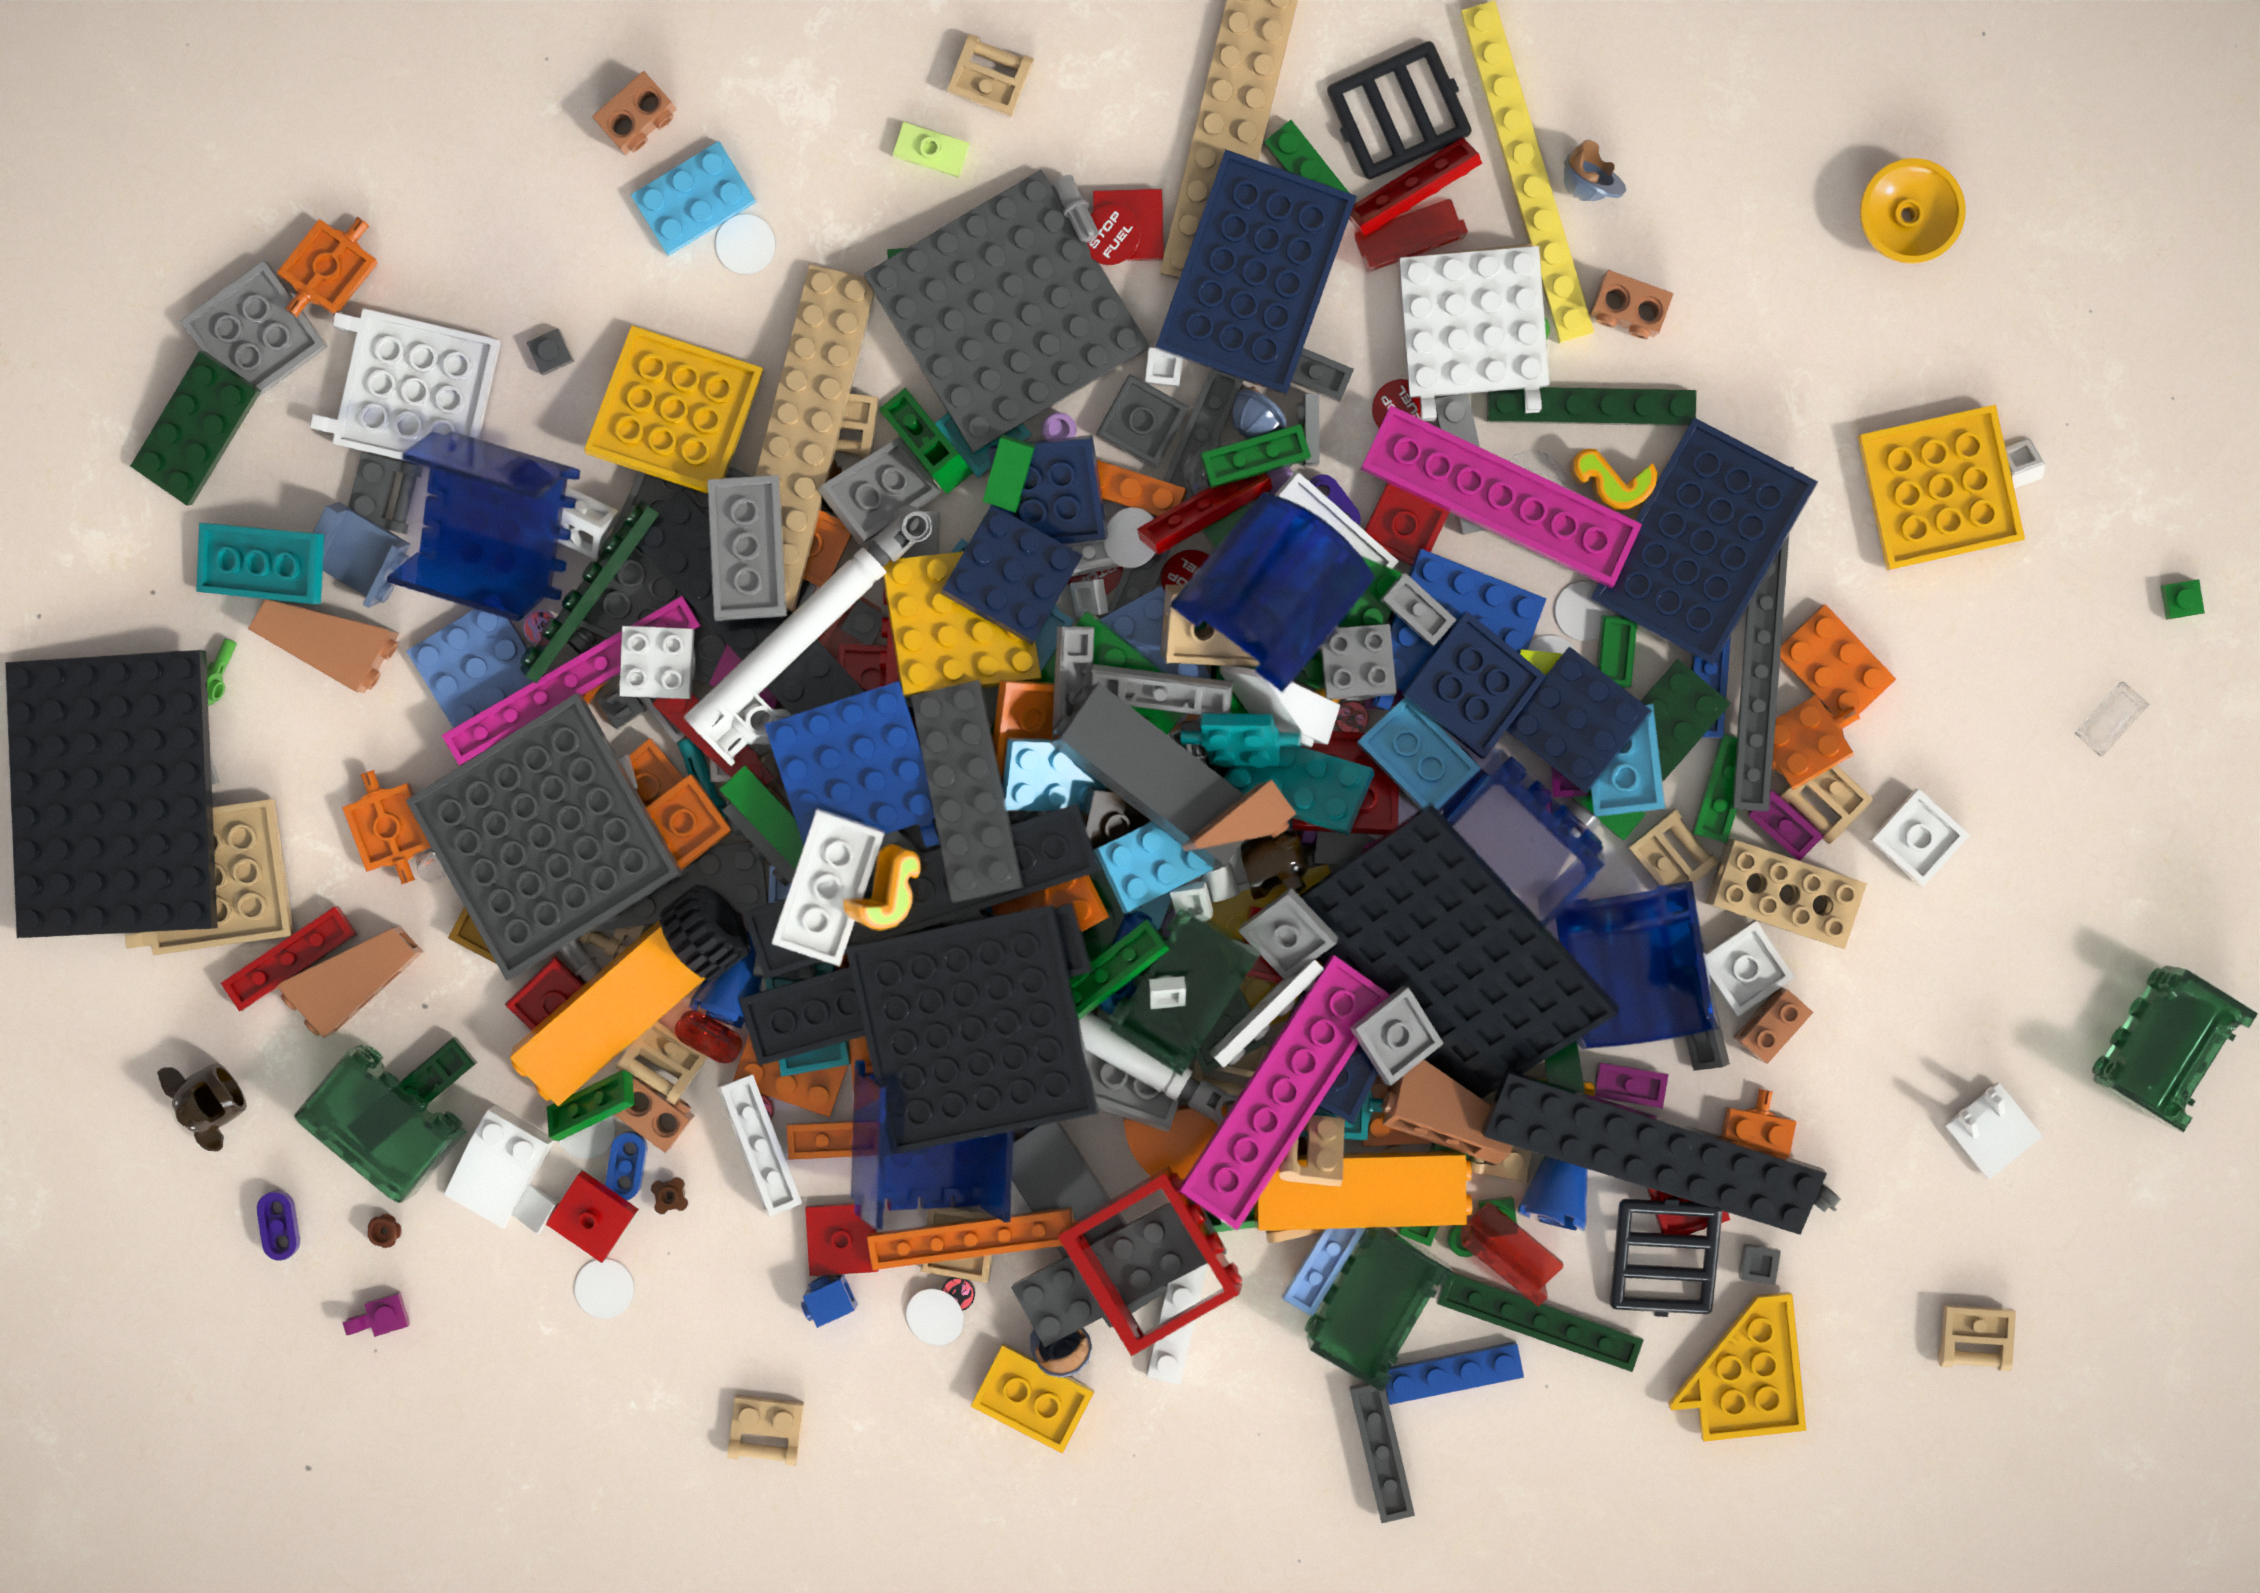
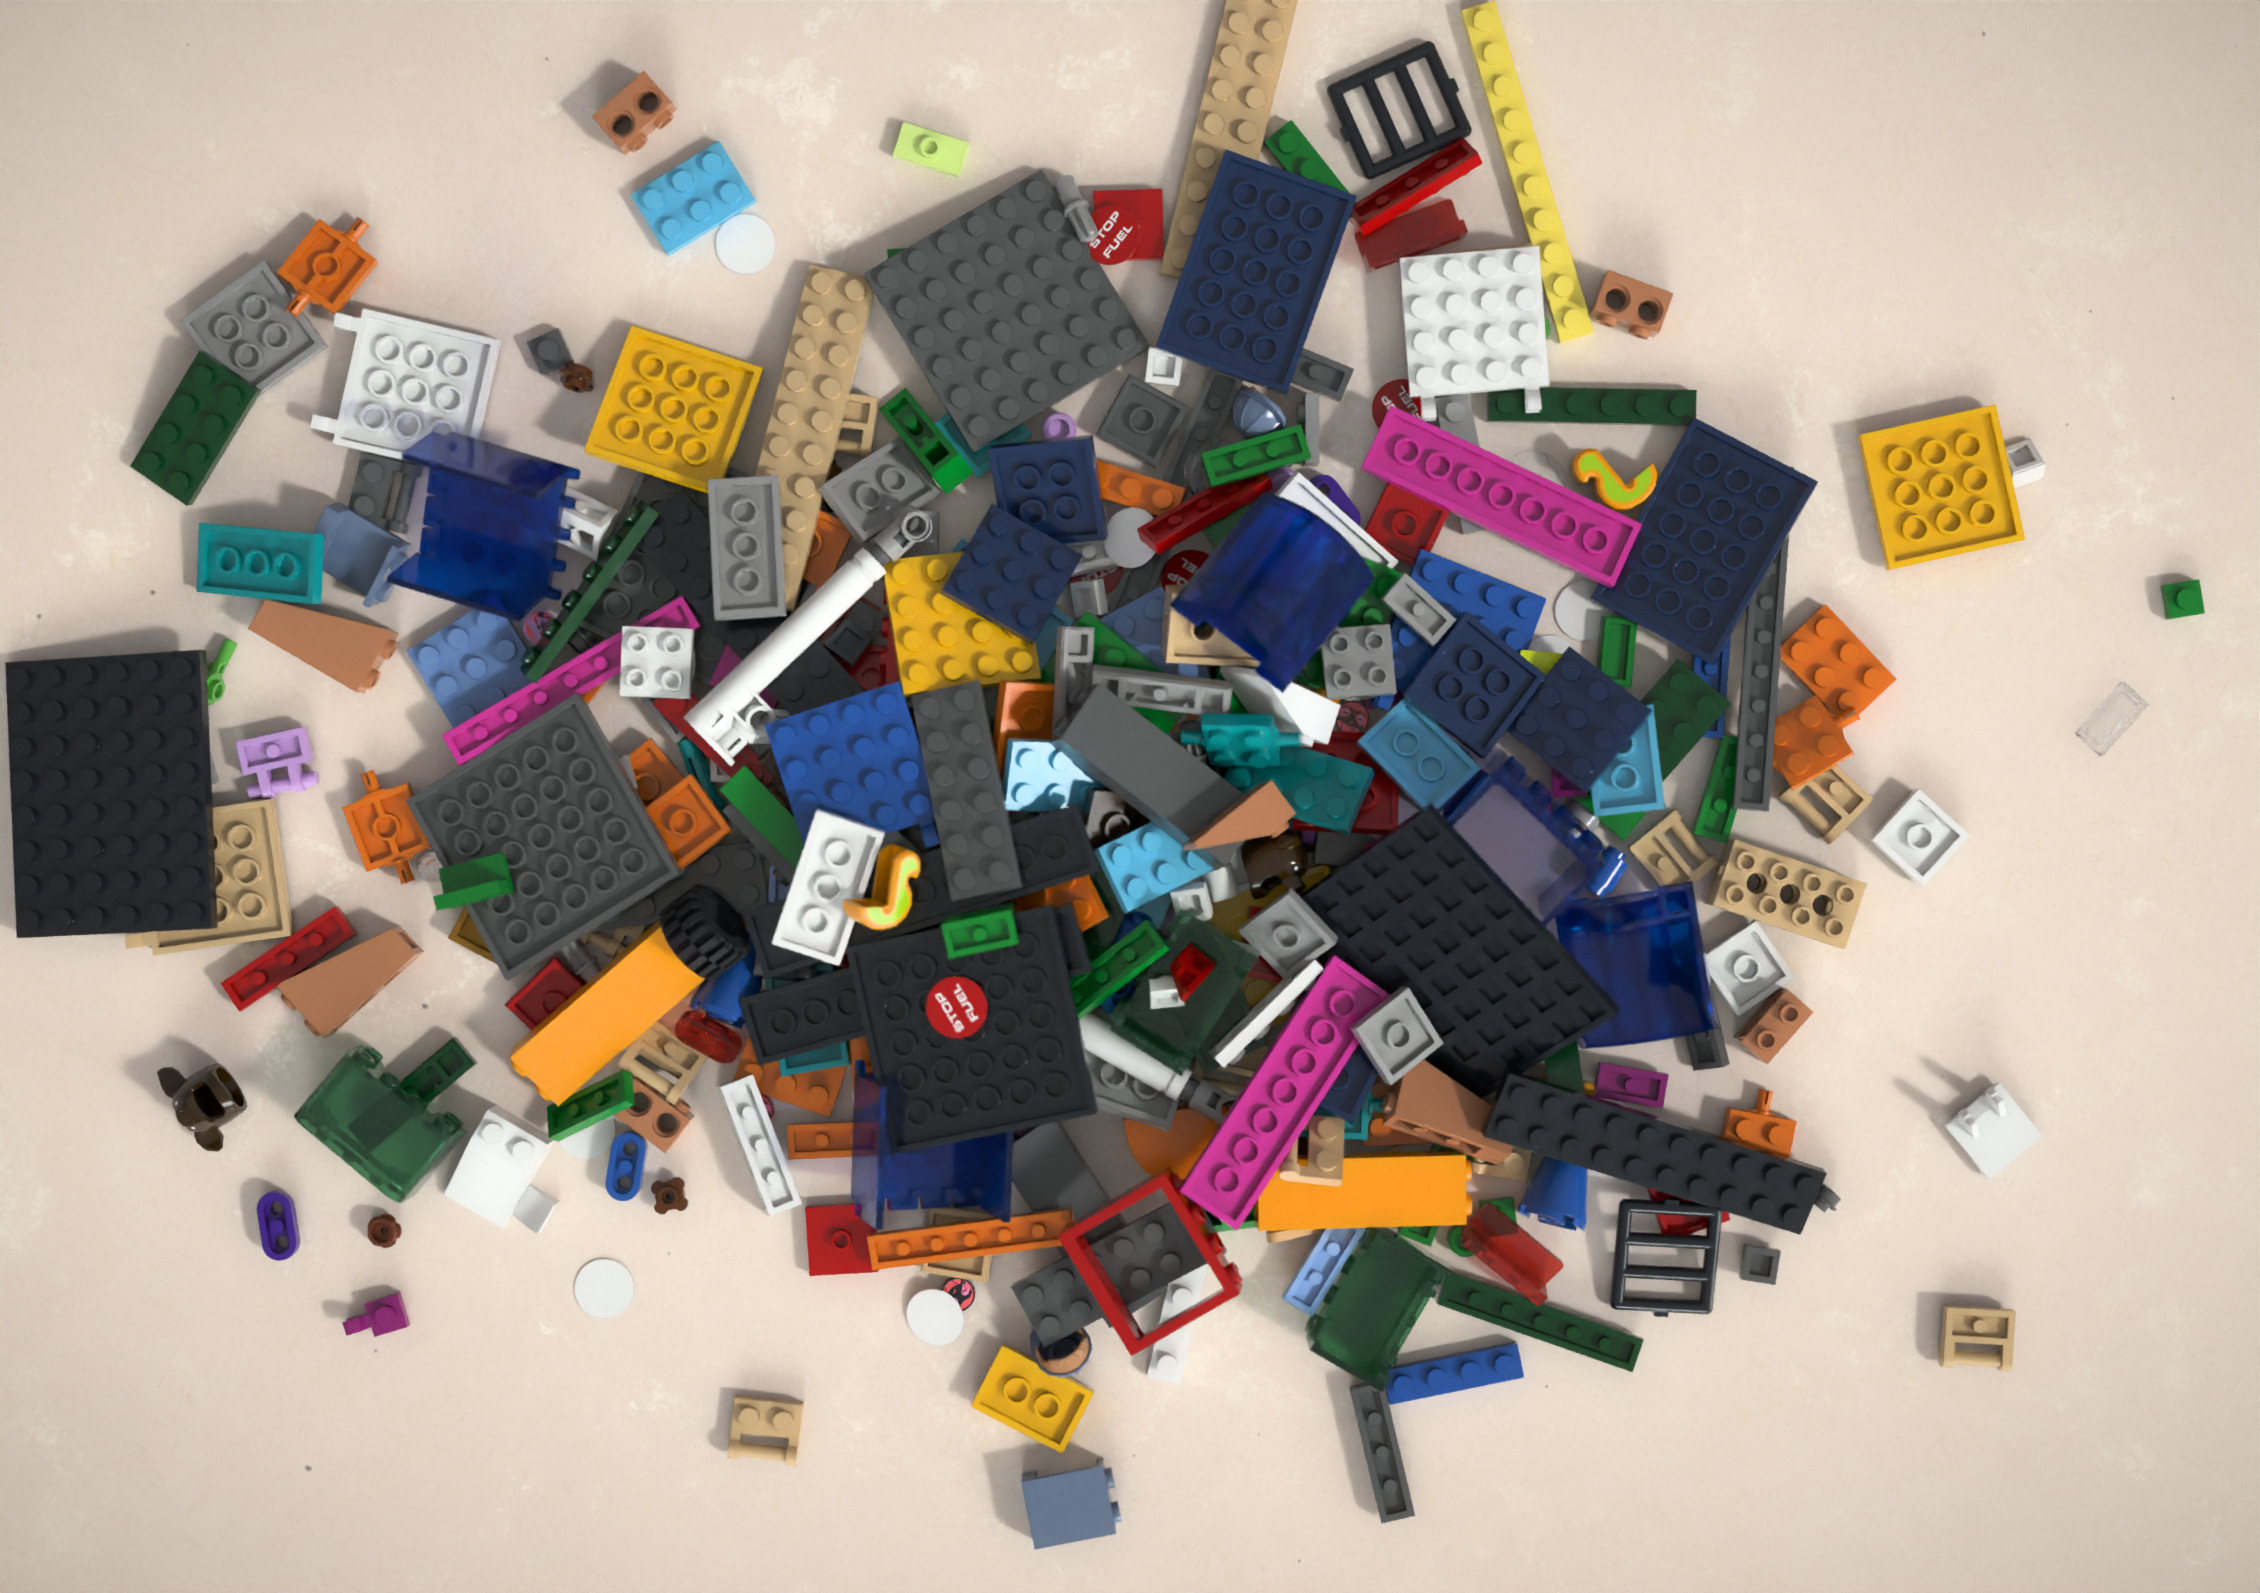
(275, 752): none -> lavender plate
(474, 881): none -> green panel
(576, 377): none -> reddish brown plate
(592, 1216): red plate -> none
(620, 708): dark grey tile -> none
(828, 1300): blue brick -> none
(848, 642): none -> black plate
(956, 1007): none -> red sticker
(980, 930): none -> green panel
(986, 85): tan plate -> none
(1009, 473): green tile -> none
(1070, 1505): none -> sand blue panel
(1190, 970): none -> red tile
(1590, 176): sand blue piece -> none
(1610, 873): none -> blue brick
(1749, 1376): yellow wing -> none
(1787, 826): magenta plate -> none
(1929, 196): yellow dish -> none
(2169, 1044): clear green windscreen -> none

